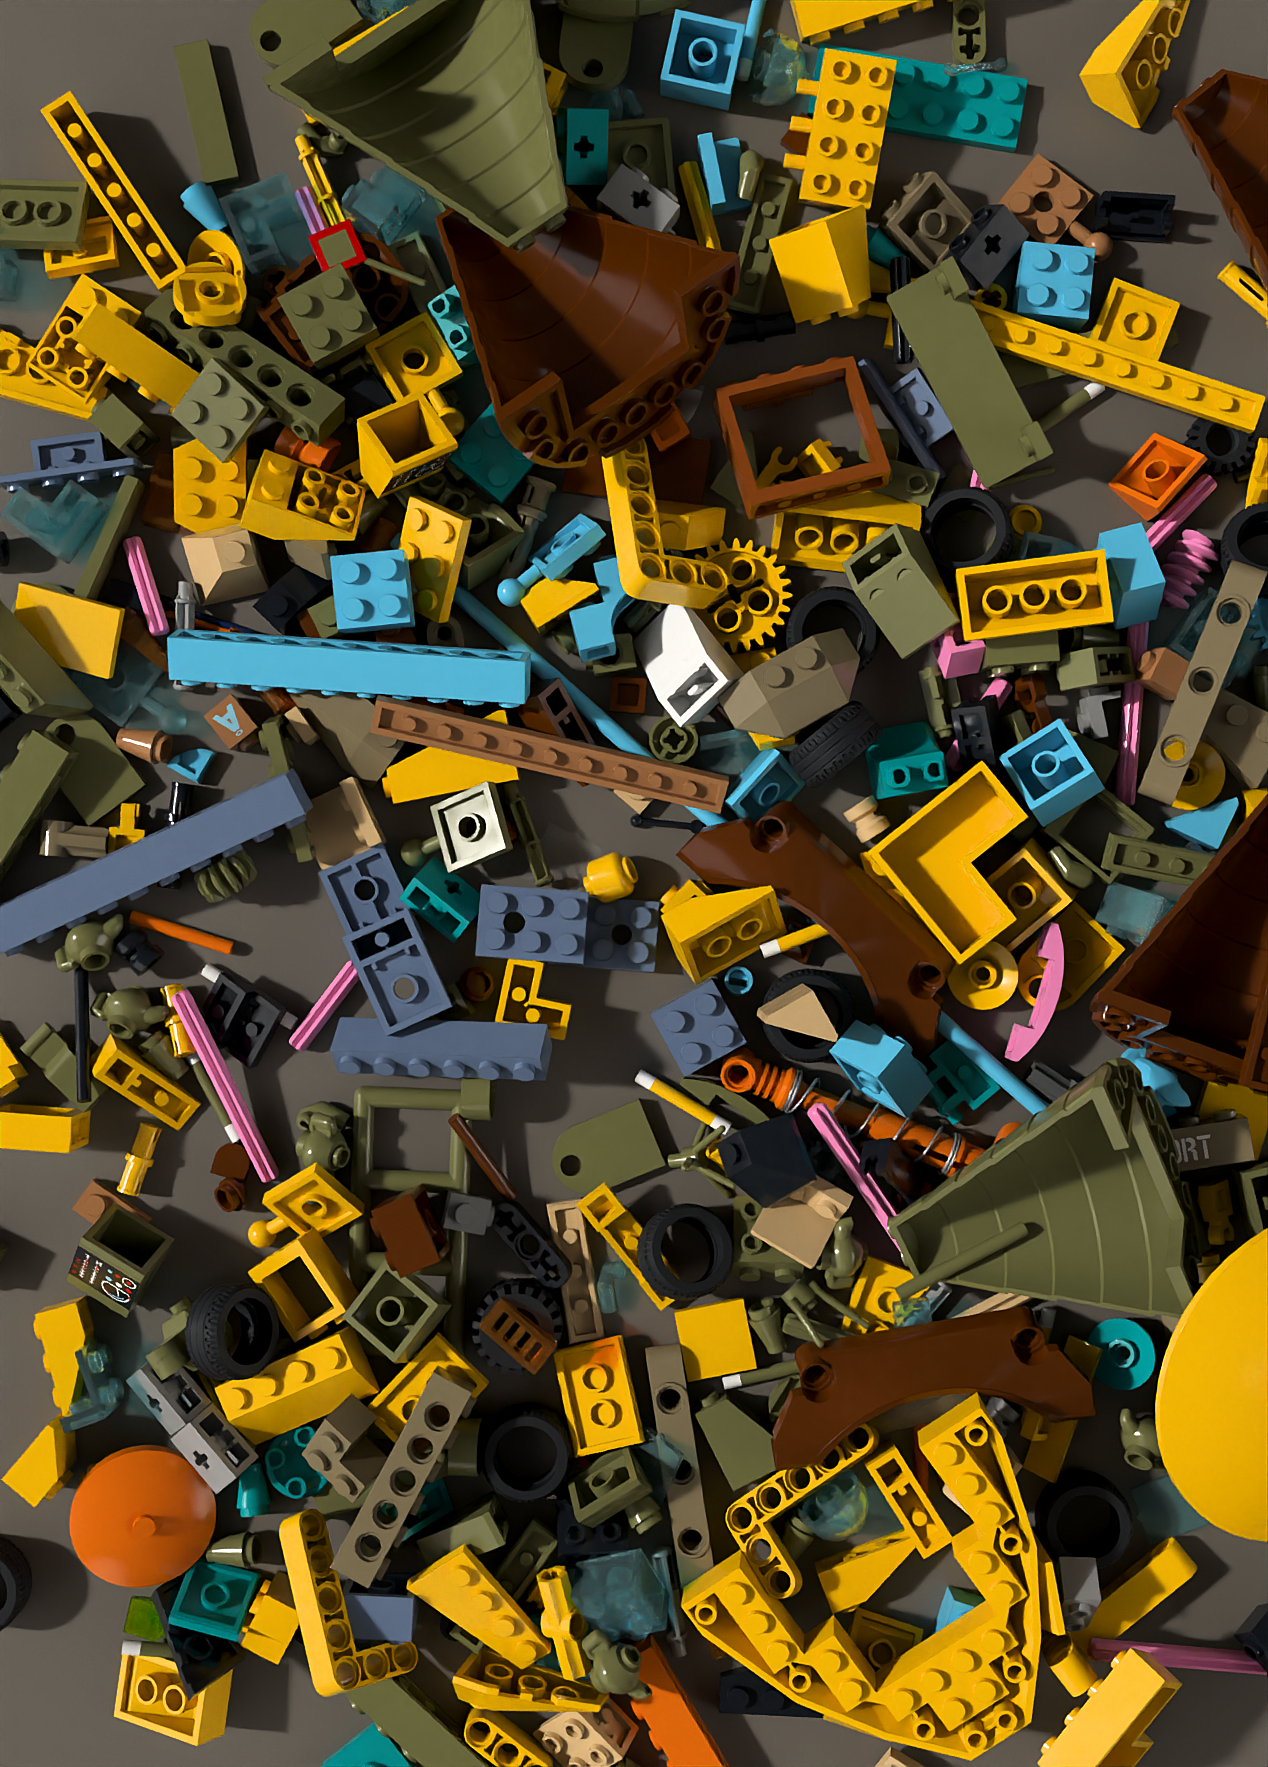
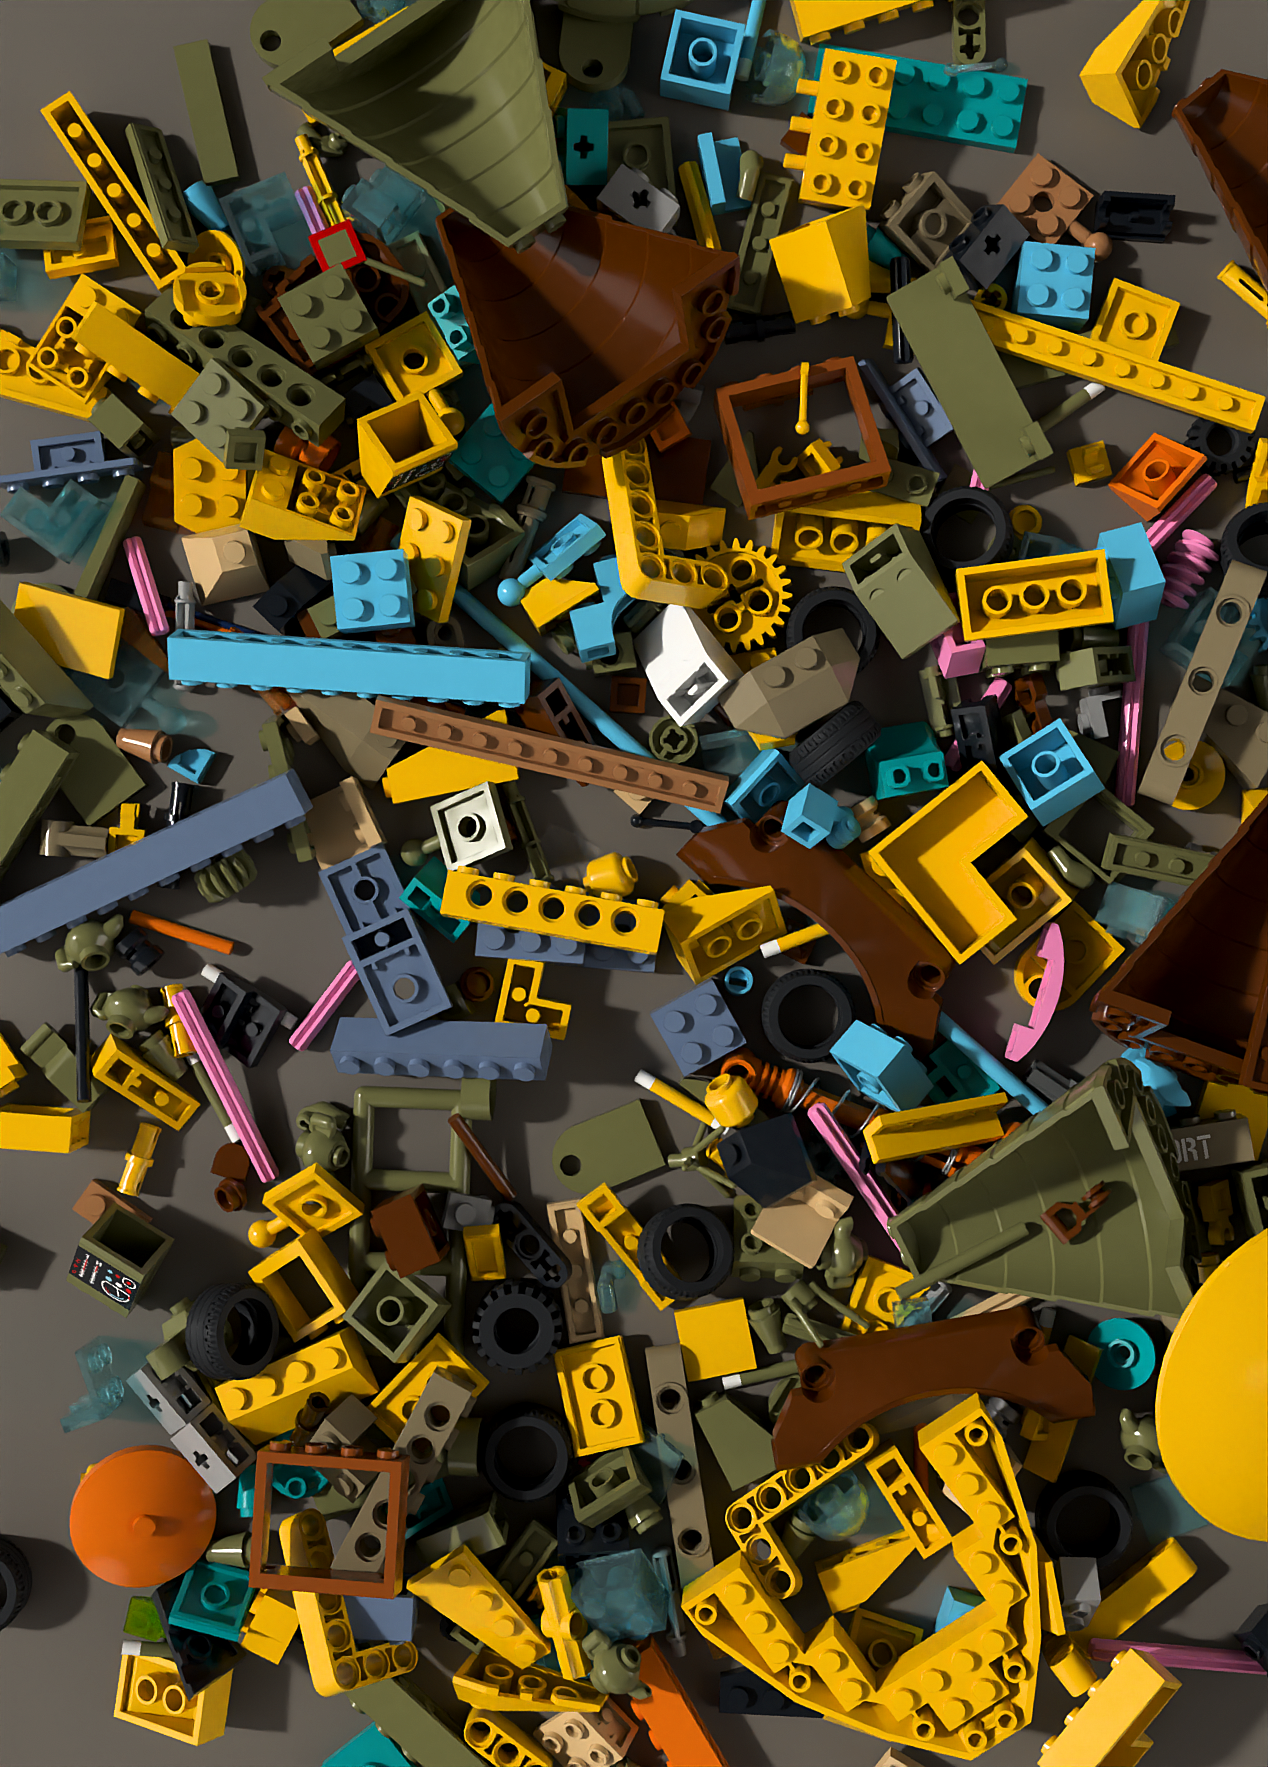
(44, 1465): yellow slope -> none
(63, 1331): yellow slope -> none
(161, 188): none -> olive tile
(234, 724): medium nougat brick -> none
(244, 449): none -> olive tile
(309, 1419): none -> dark brown pin
(330, 1580): none -> dark orange window
(462, 883): none -> yellow brick
(484, 1252): none -> yellow tile
(509, 1345): clear orange slope -> none
(731, 1100): none -> yellow head
(799, 1012): tan slope -> none
(802, 427): none -> yellow hinge
(815, 816): none -> medium azure brick
(935, 1128): none -> yellow fence
(990, 992): yellow dish -> none
(1055, 1224): none -> reddish brown piece
(1089, 463): none -> yellow tile
(1161, 672): medium nougat brick -> none
(1204, 825): medium azure slope -> none

